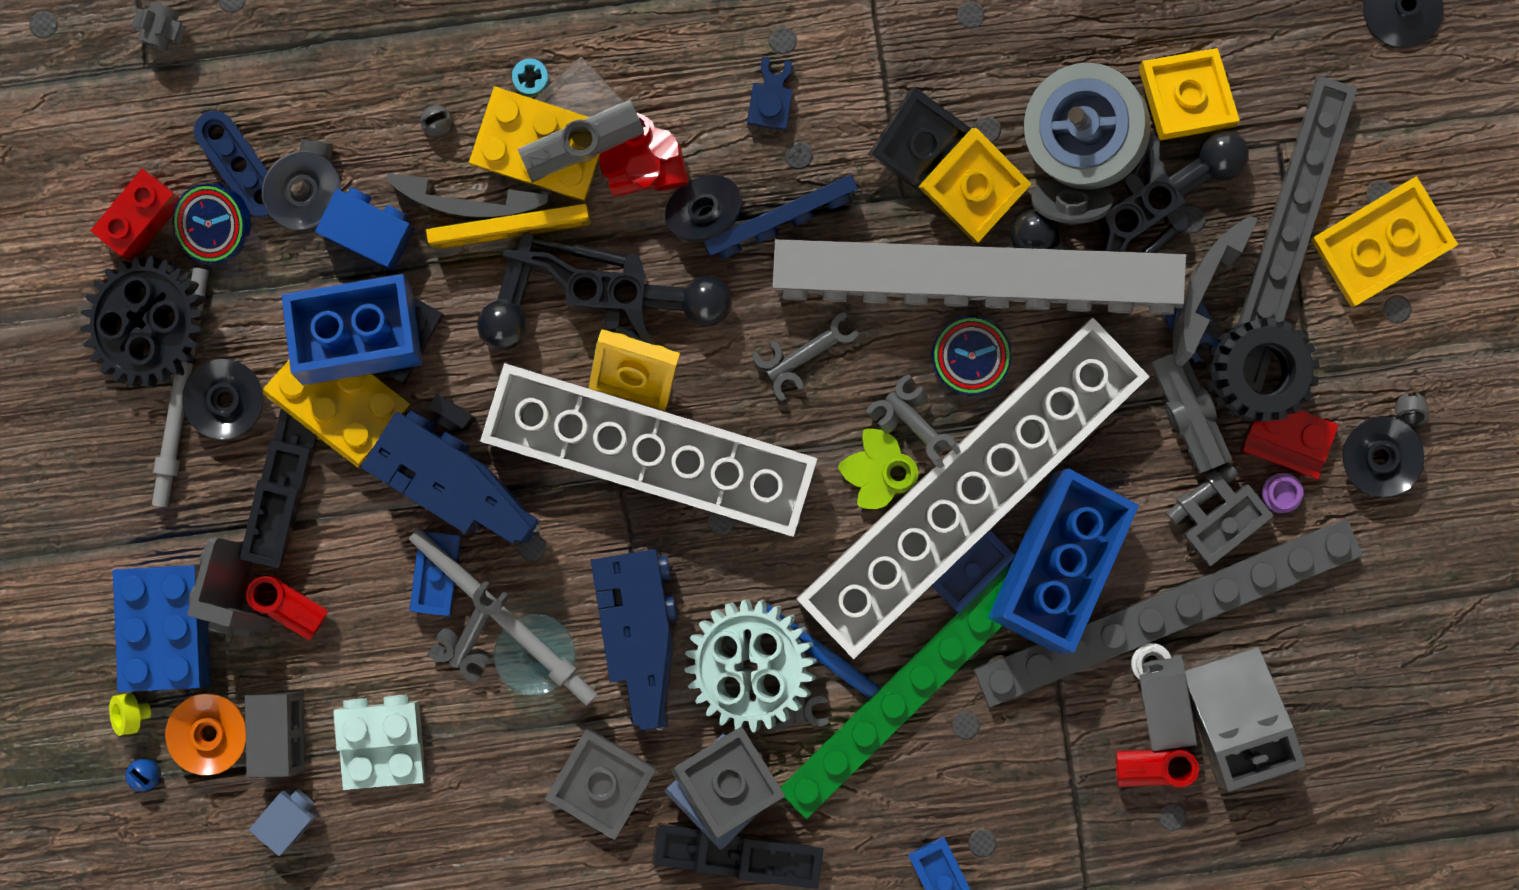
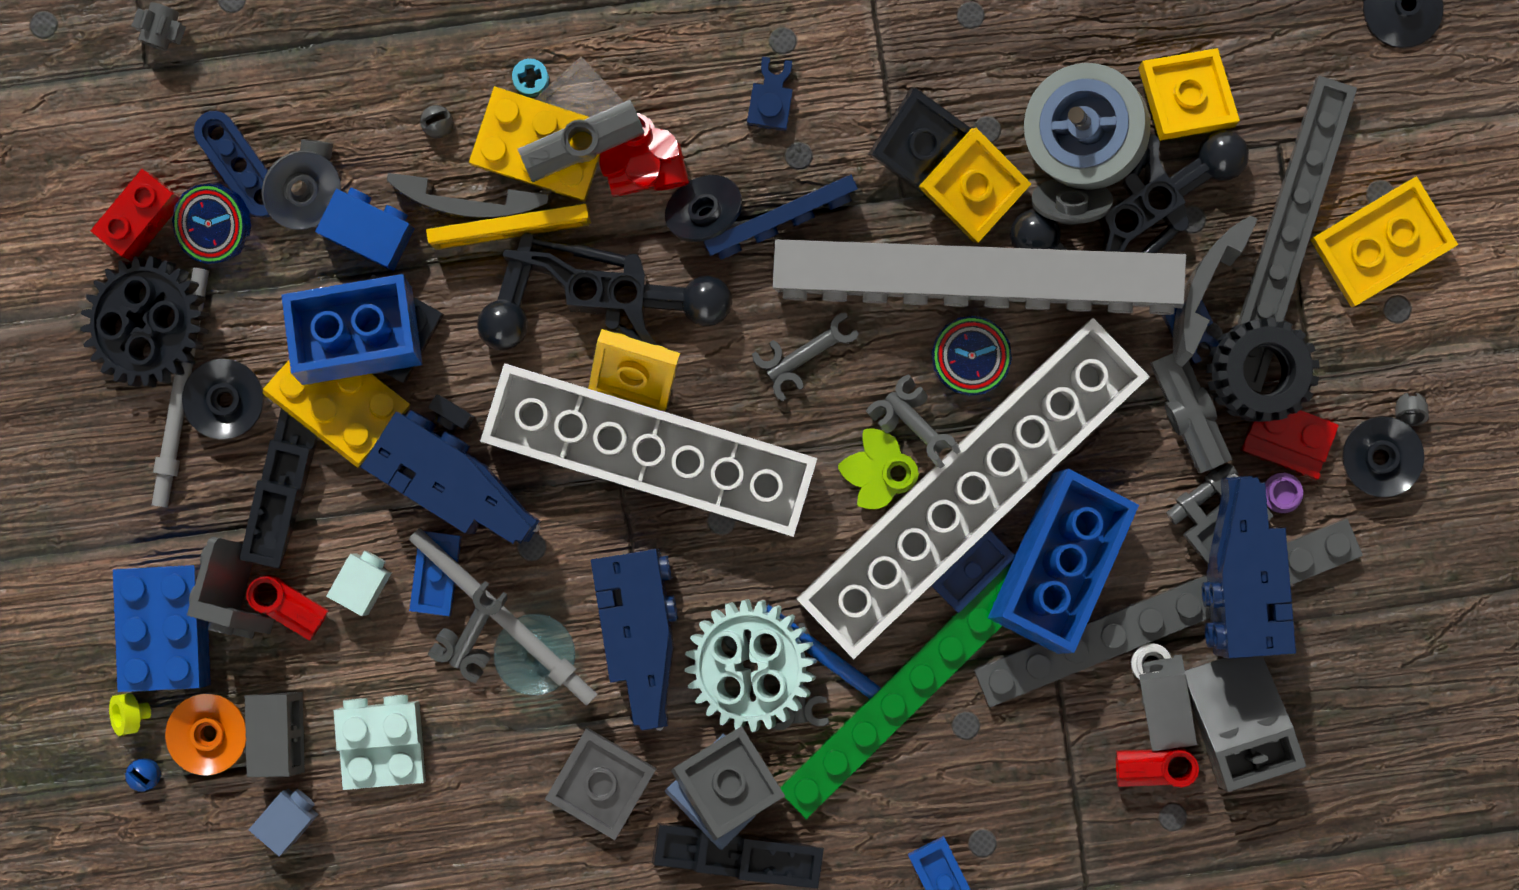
(360, 582): none -> light aqua brick
(1247, 577): none -> dark blue piece

